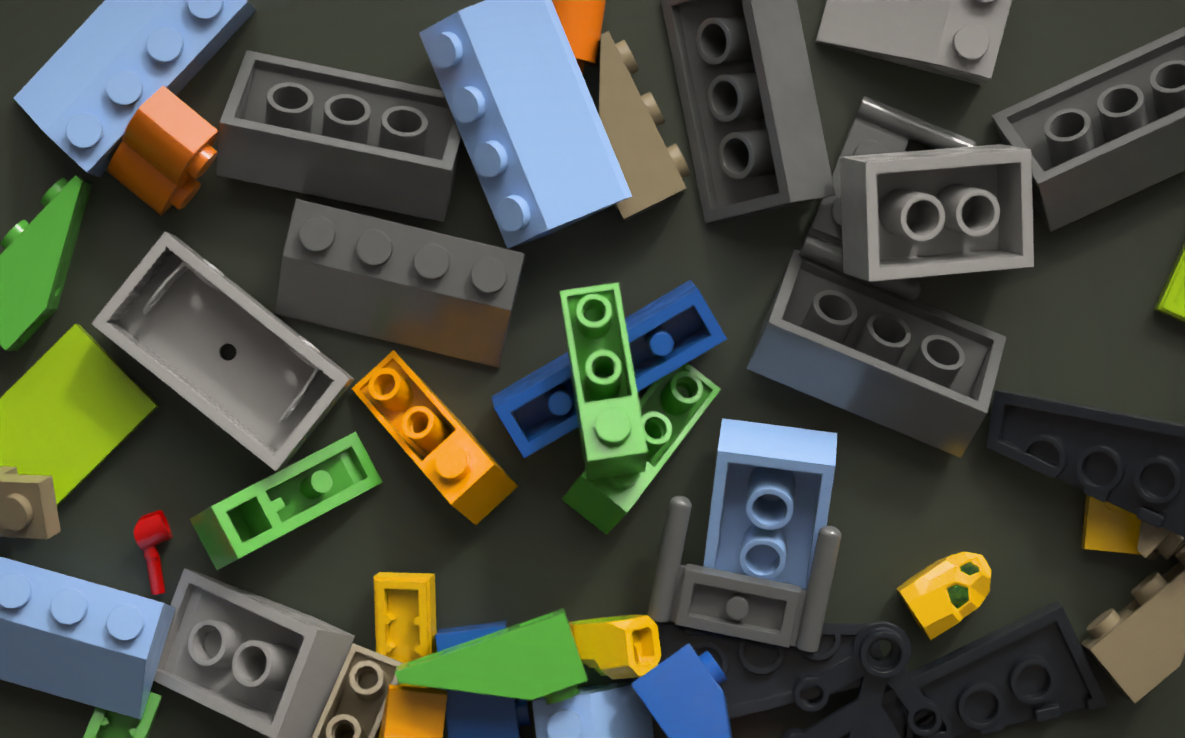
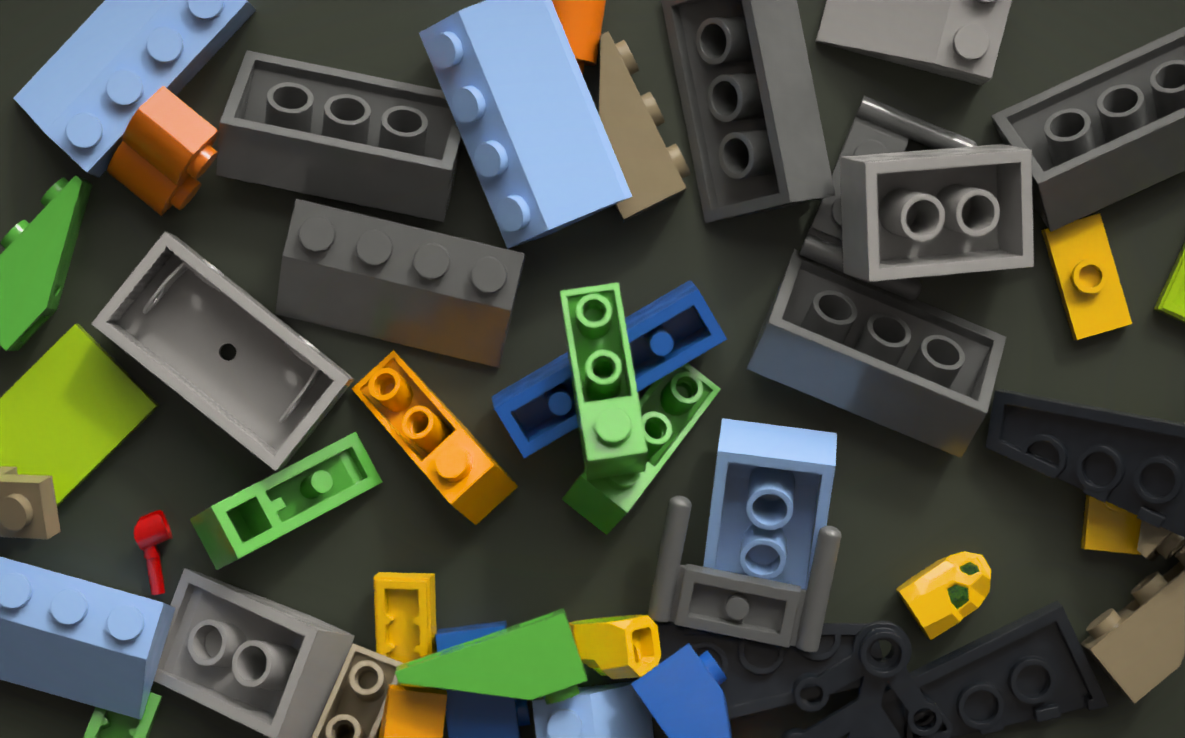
(1087, 277): none -> yellow plate

